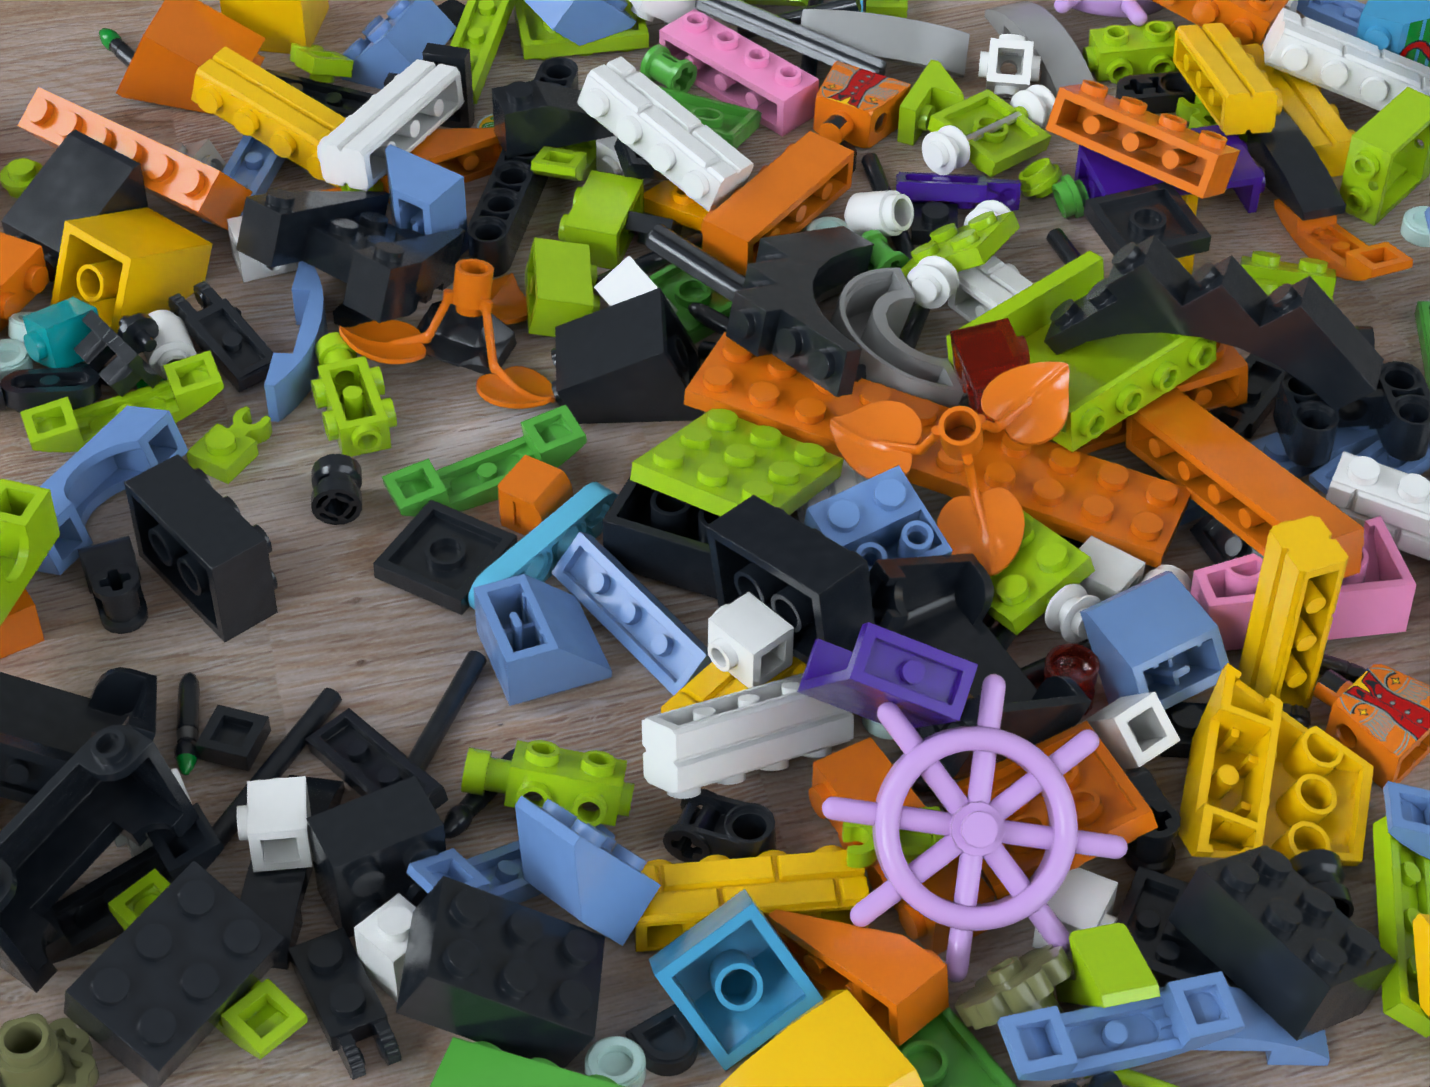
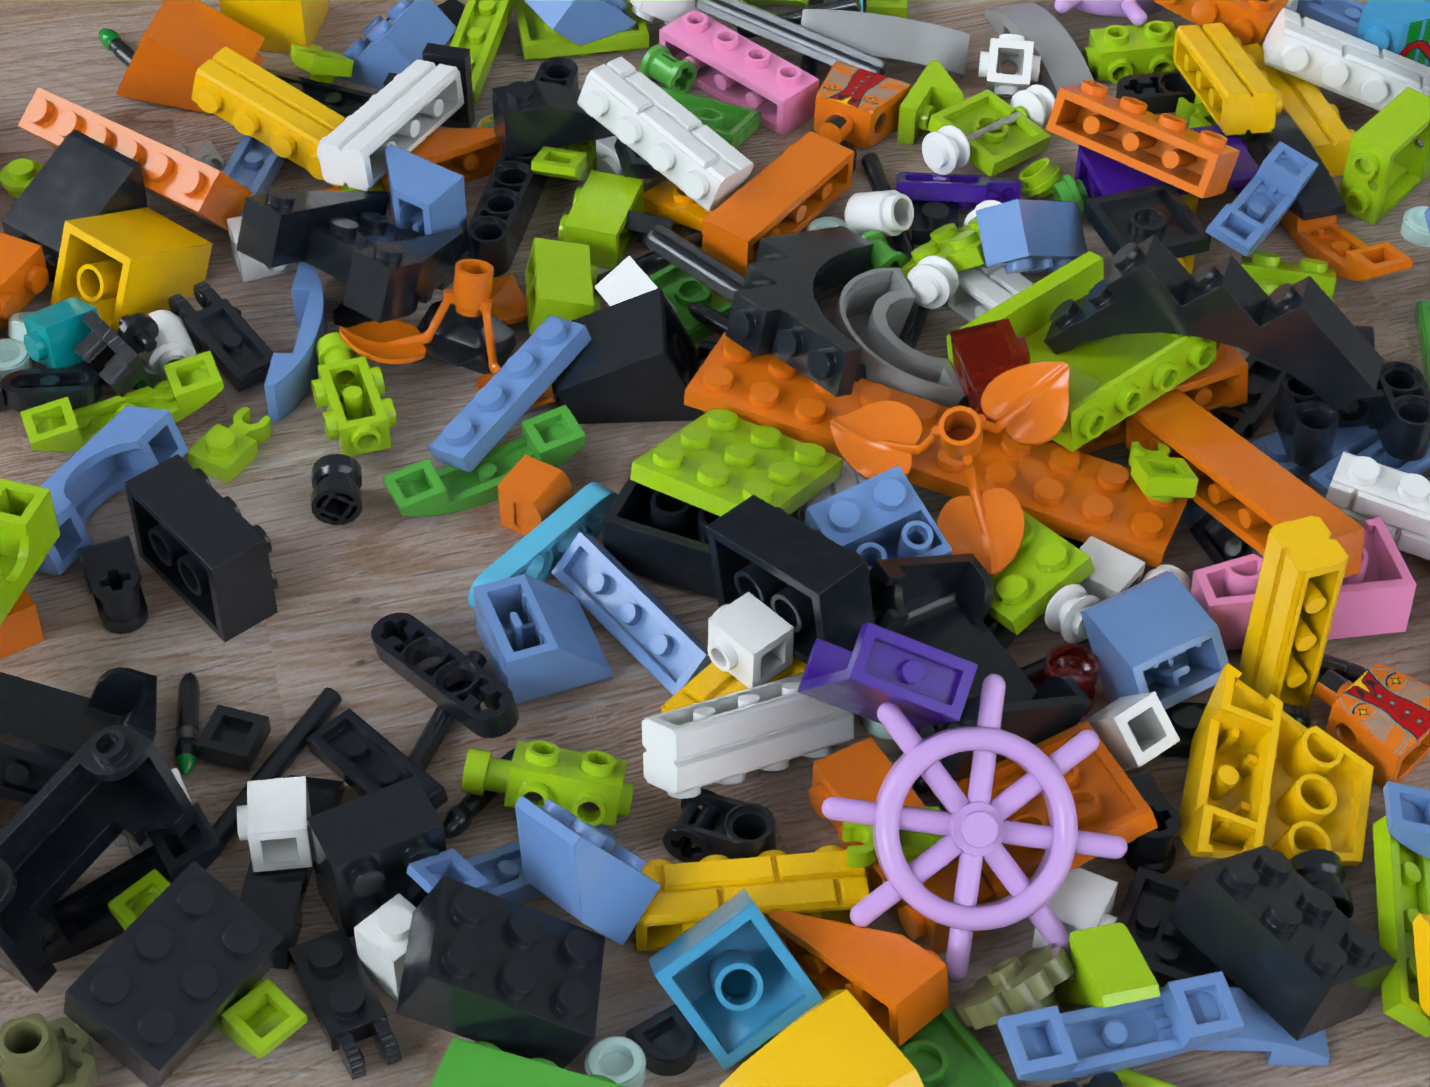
(442, 555): black plate -> none
(452, 667): none -> black beam
(510, 393): none -> medium blue plate
(1031, 235): none -> medium blue brick
(1160, 475): none -> lime plate
(1263, 200): none -> medium blue slope

